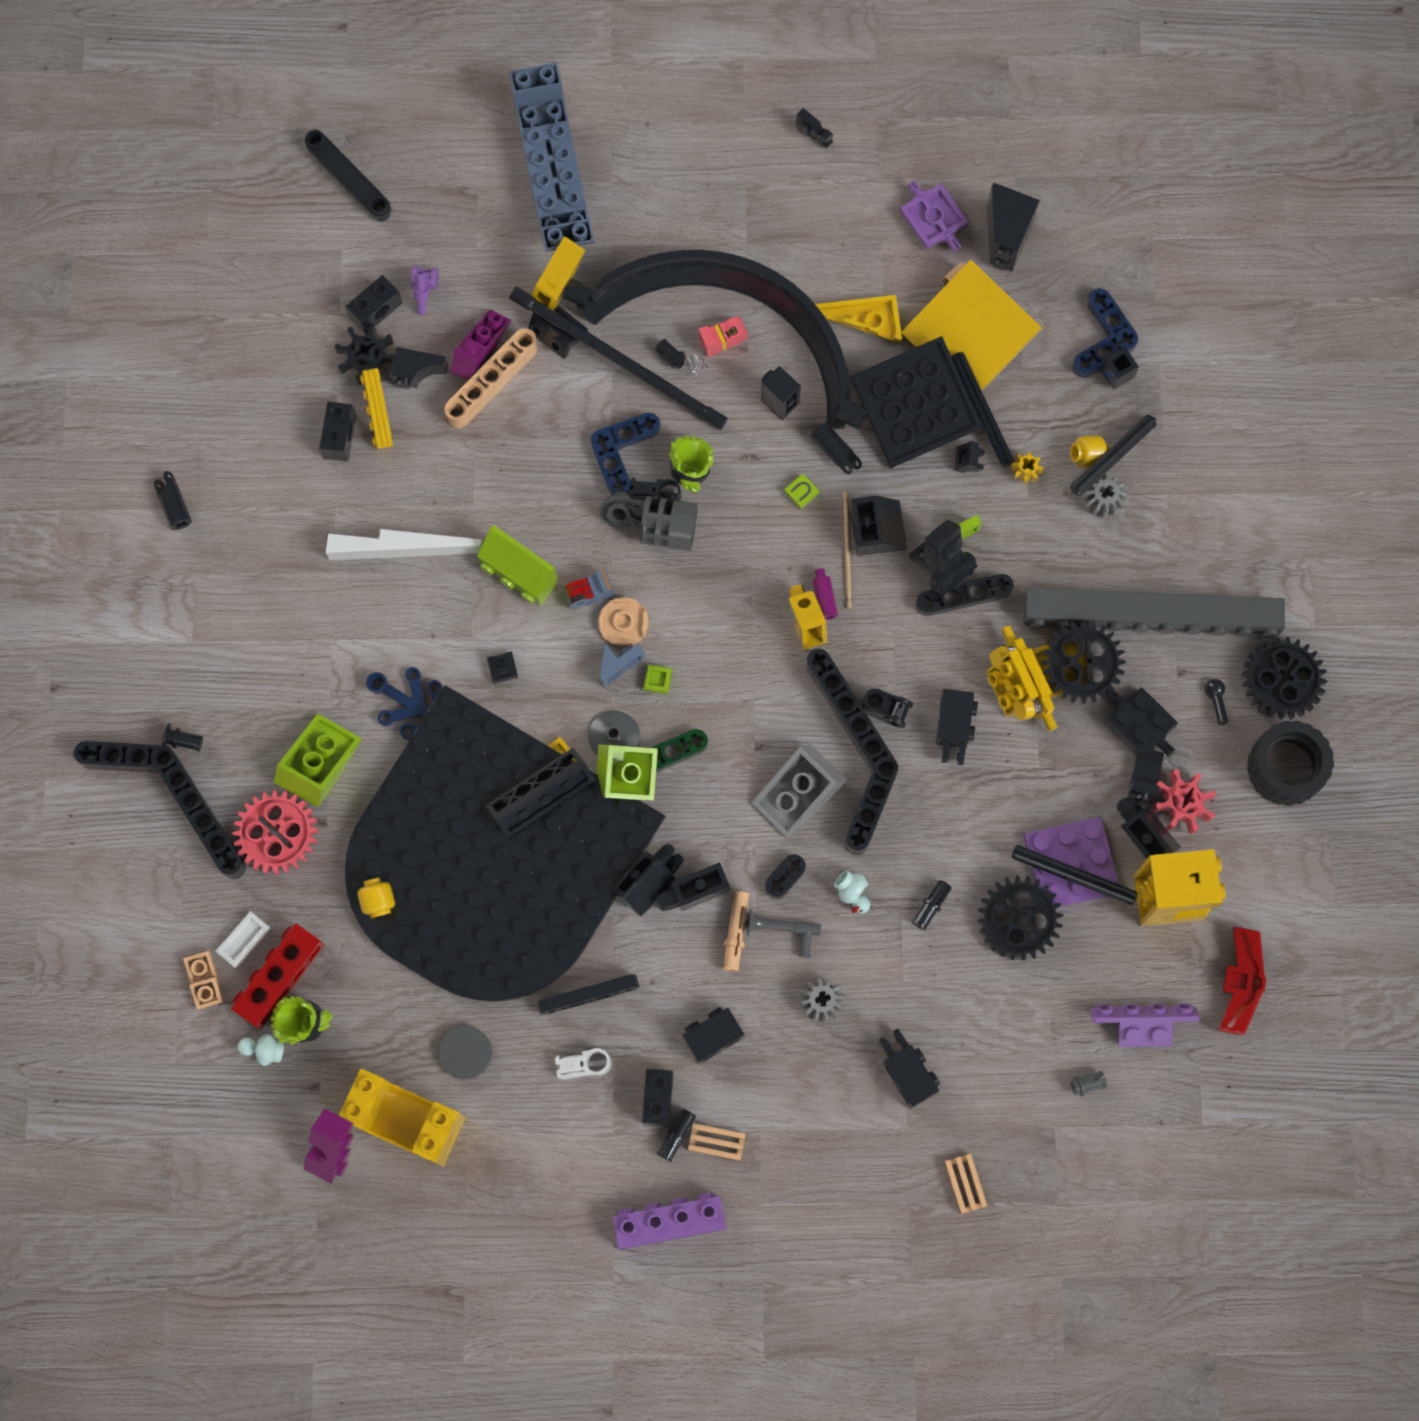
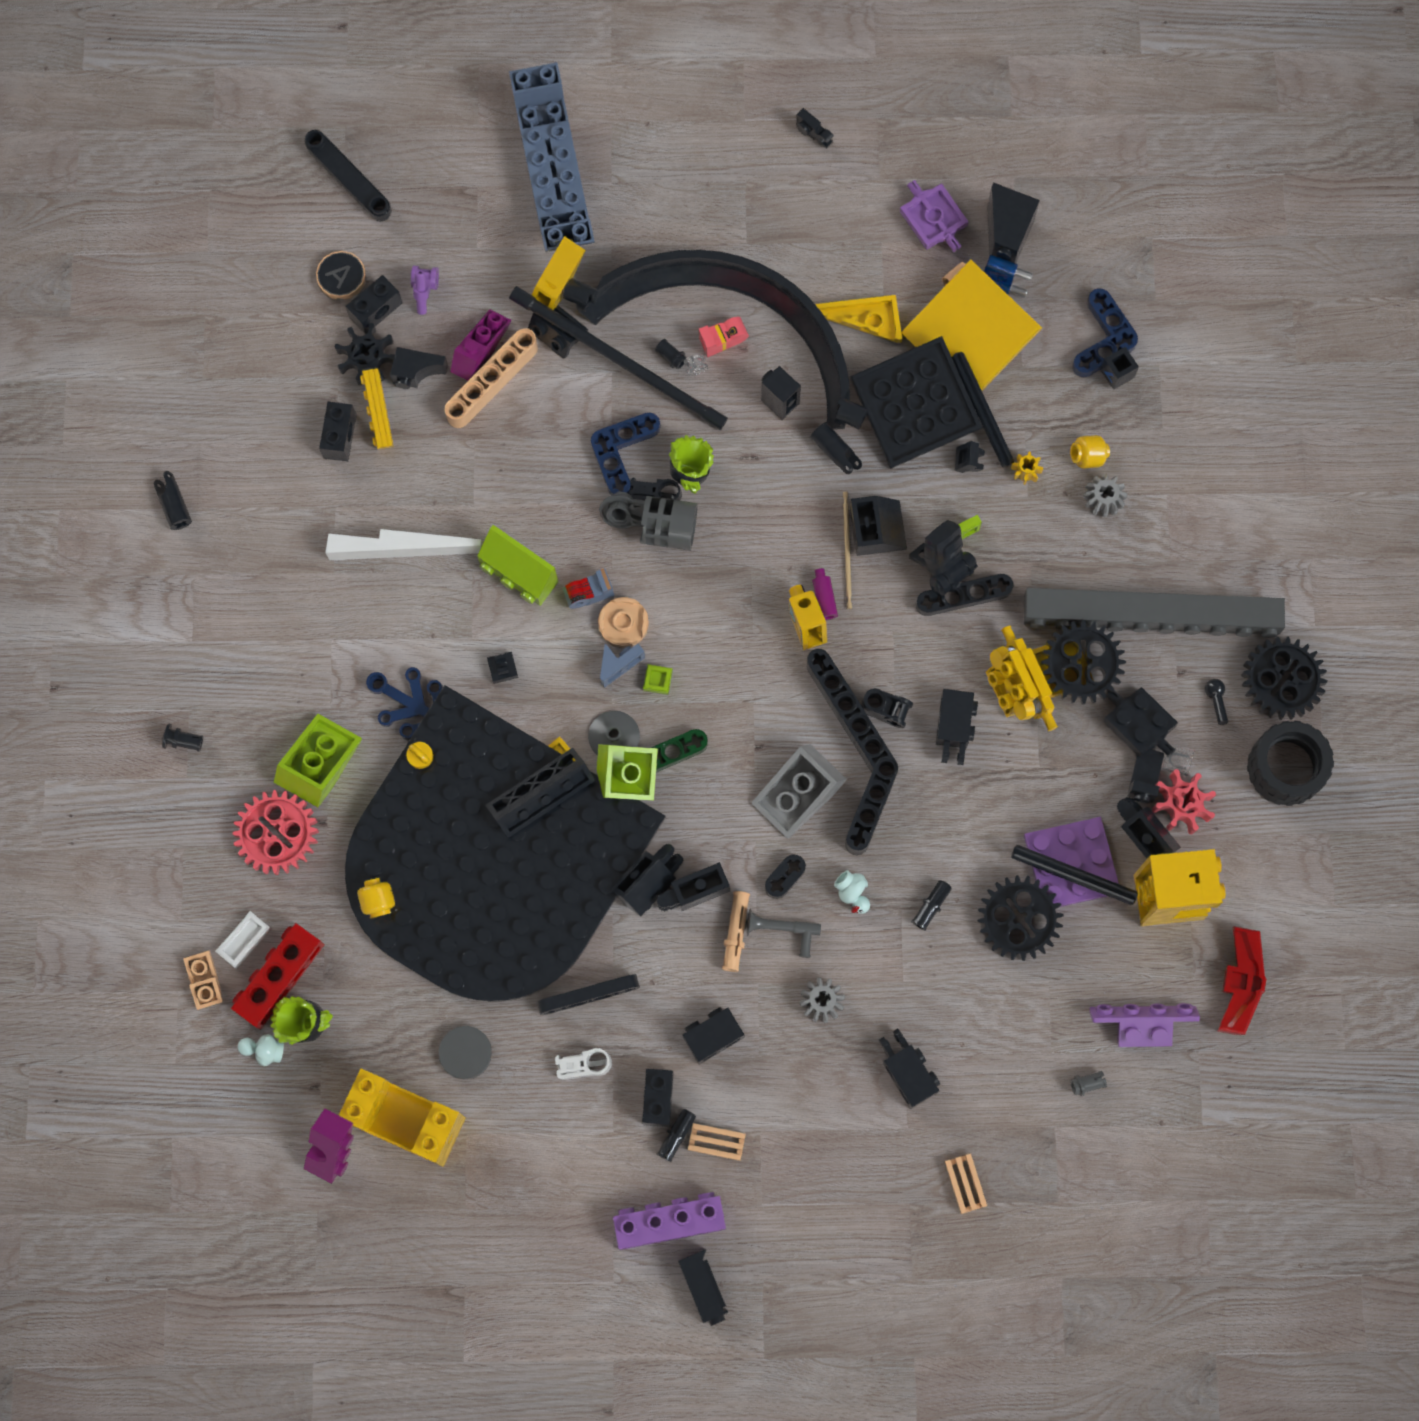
(181, 793): black beam -> none
(341, 275): none -> black tile
(419, 755): none -> yellow tile
(703, 1288): none -> black window
(801, 491): lime tile -> none
(1003, 274): none -> clear blue piece
(1113, 455): black axle -> none

